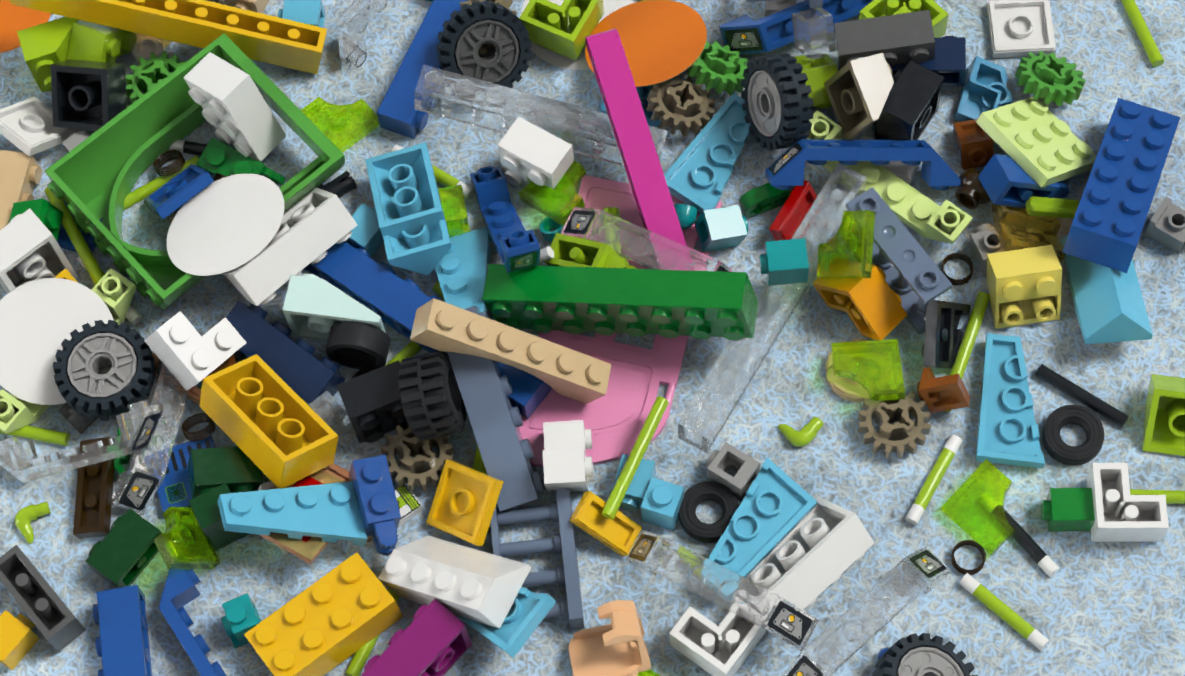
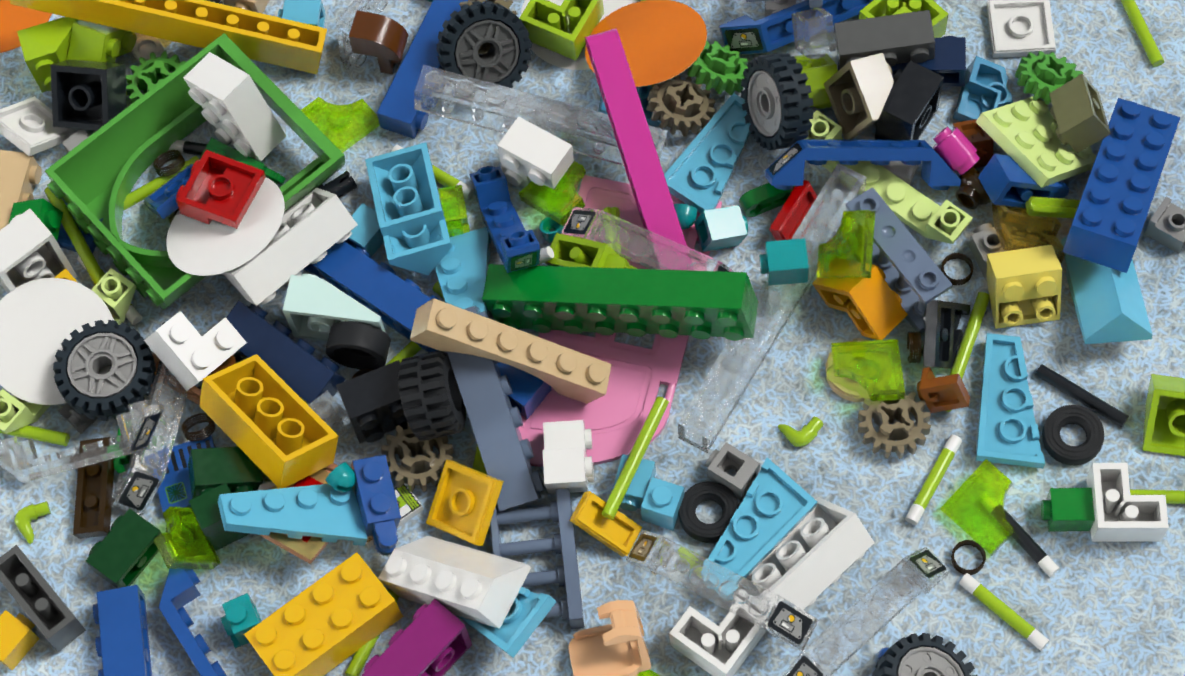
(219, 189): none -> red plate
(342, 478): none -> teal hinge
(378, 37): none -> reddish brown brick
(914, 339): none -> dark brown axle
(955, 150): none -> dark pink brick
(1078, 114): none -> olive brick

